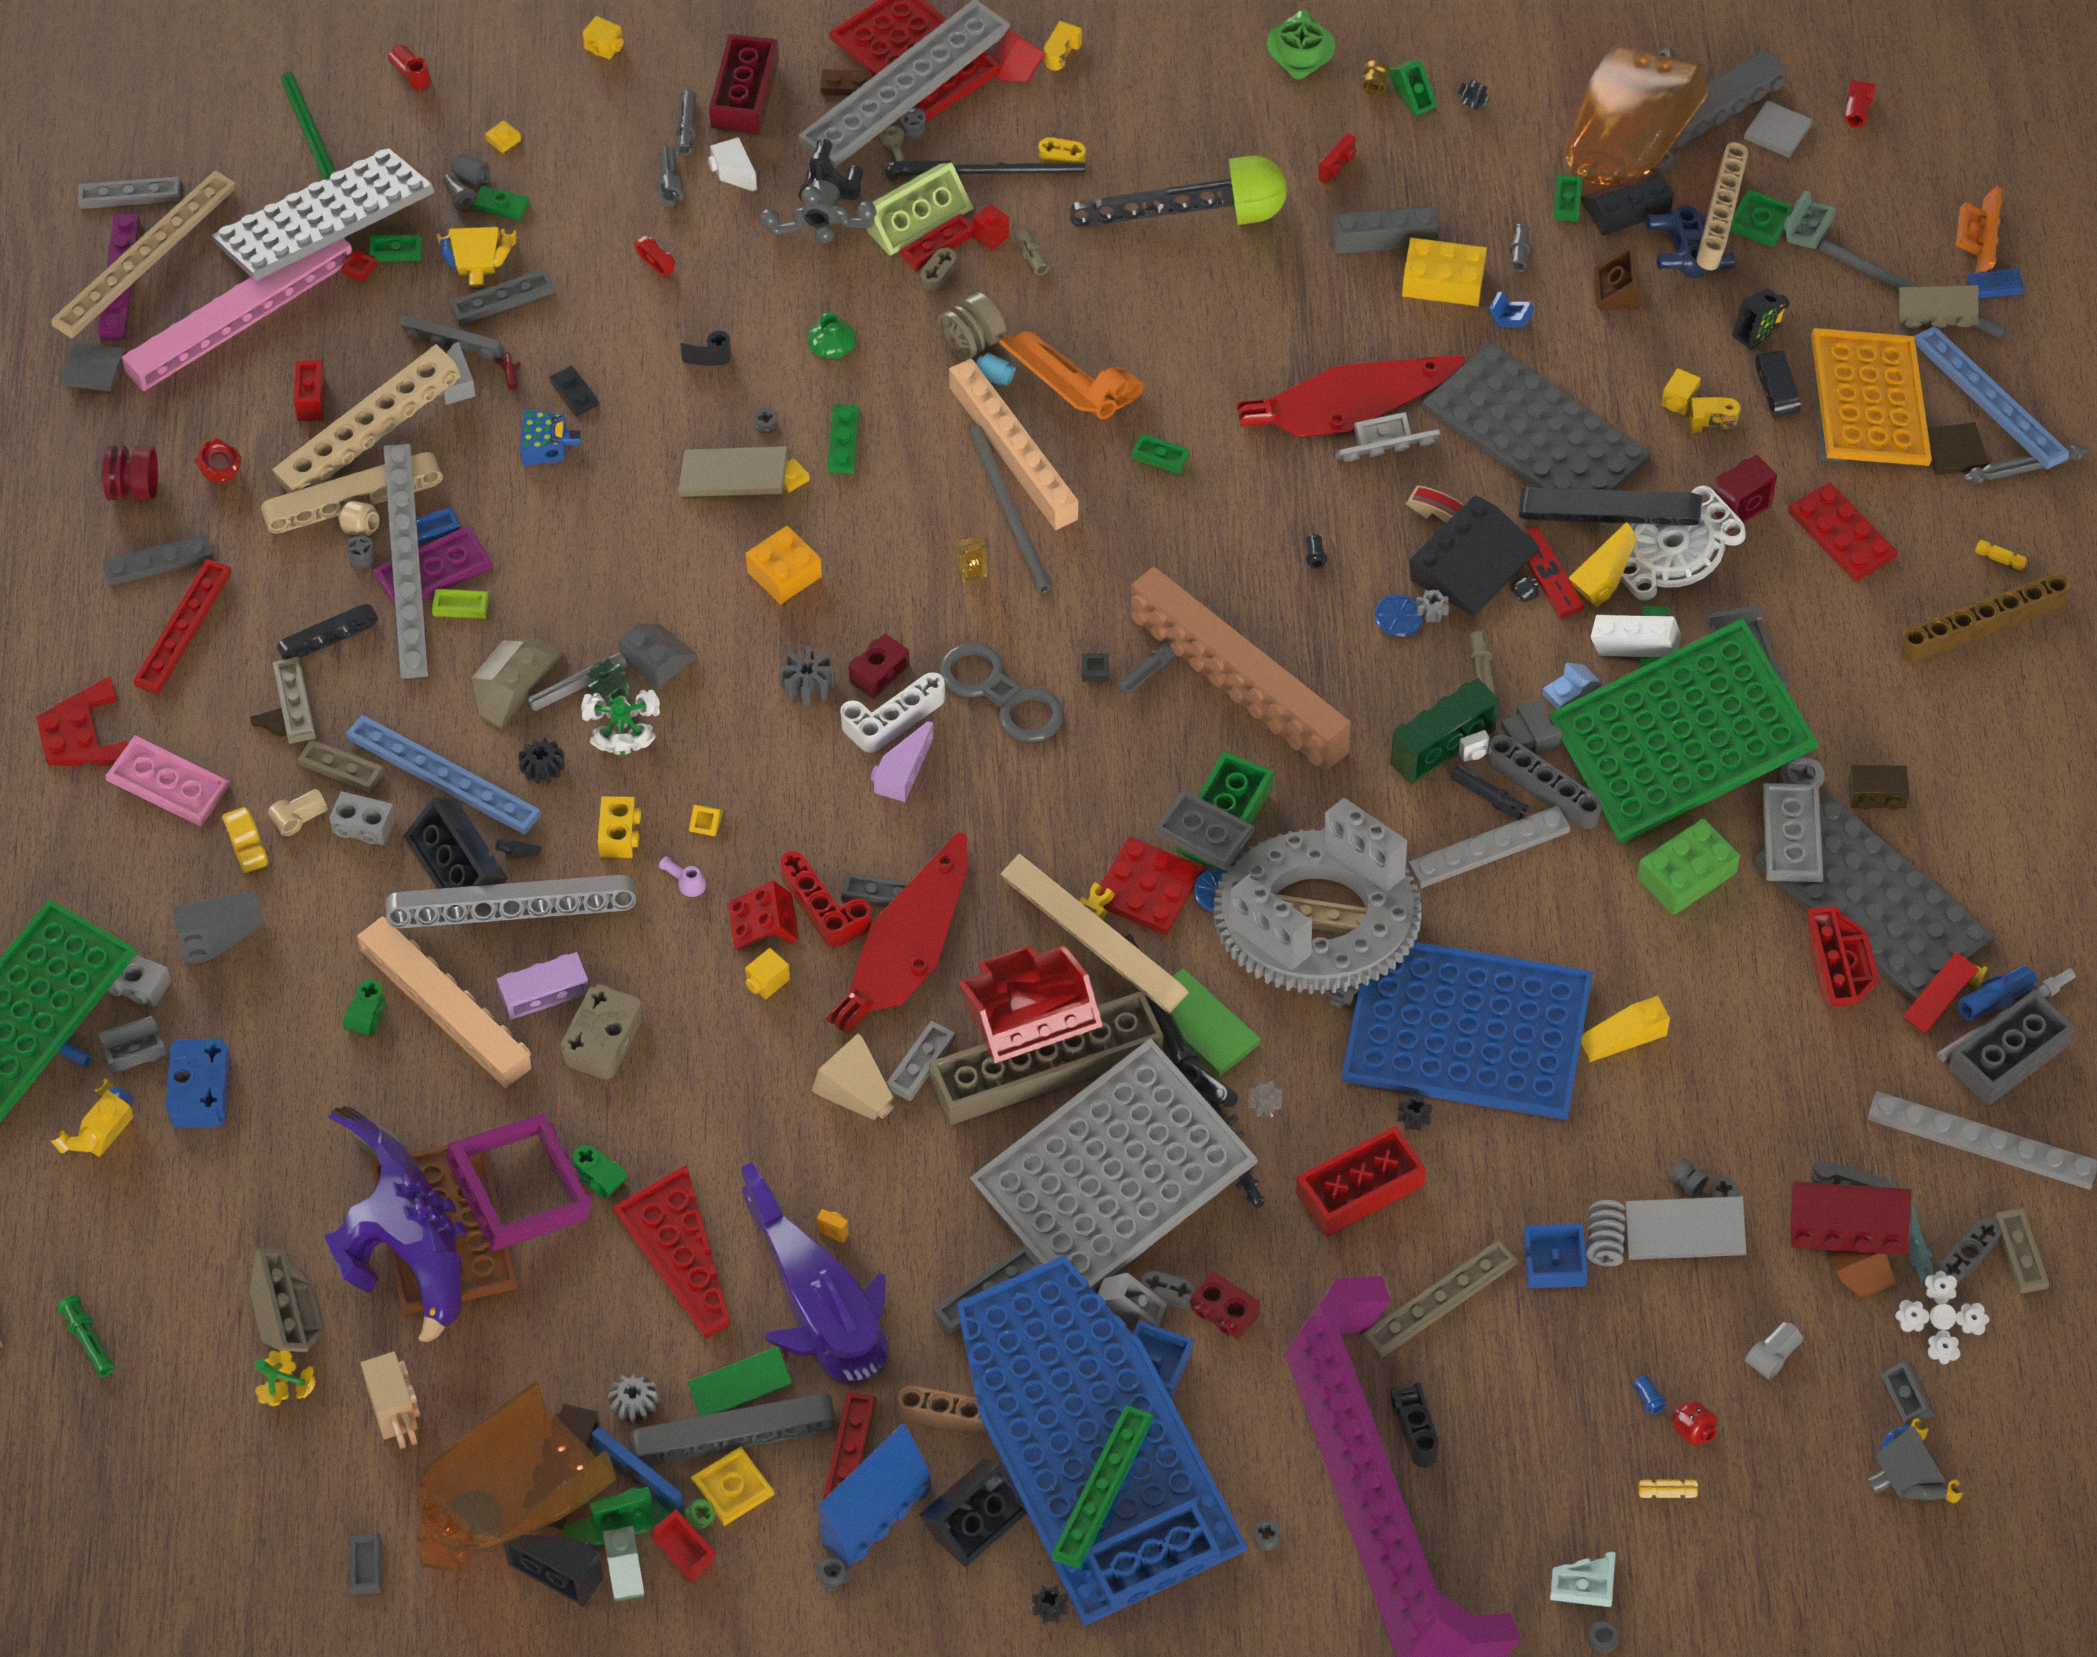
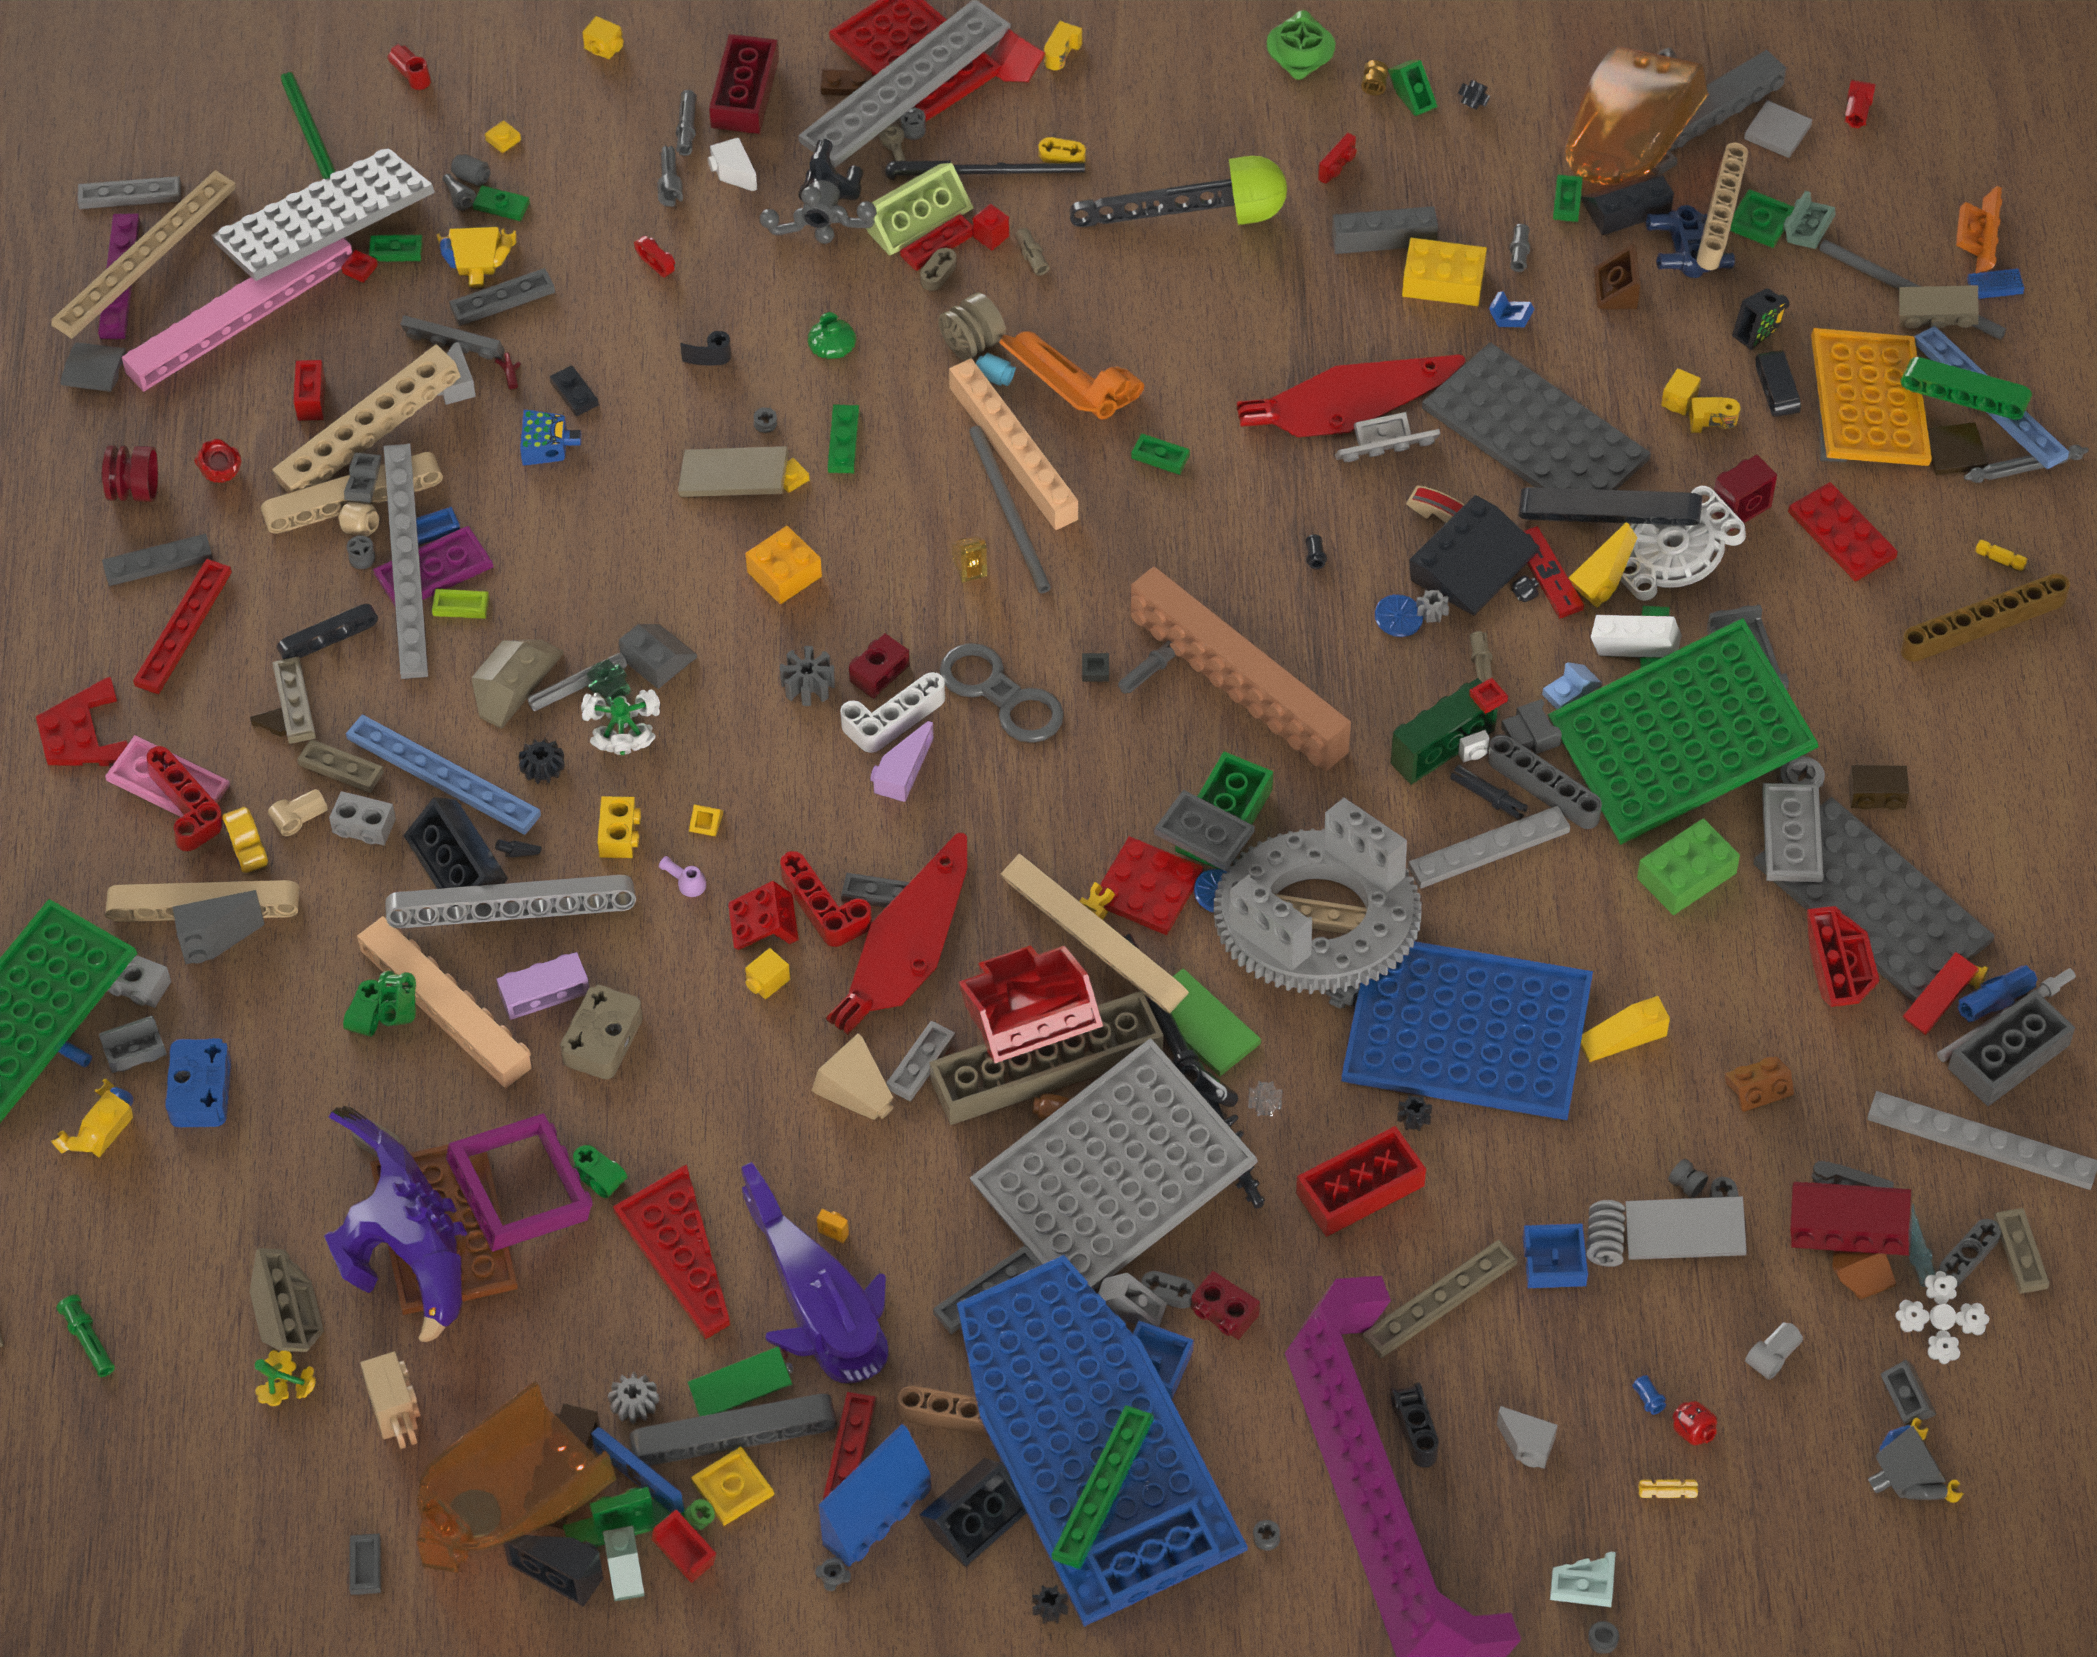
(156, 901): none -> tan beam
(180, 793): none -> red beam
(363, 477): none -> dark grey slope
(398, 1000): none -> green piece
(1047, 1105): none -> dark orange plant
(1488, 695): none -> red tile
(1527, 1436): none -> light grey slope
(1760, 1083): none -> dark orange bracket
(1966, 388): none -> green beam

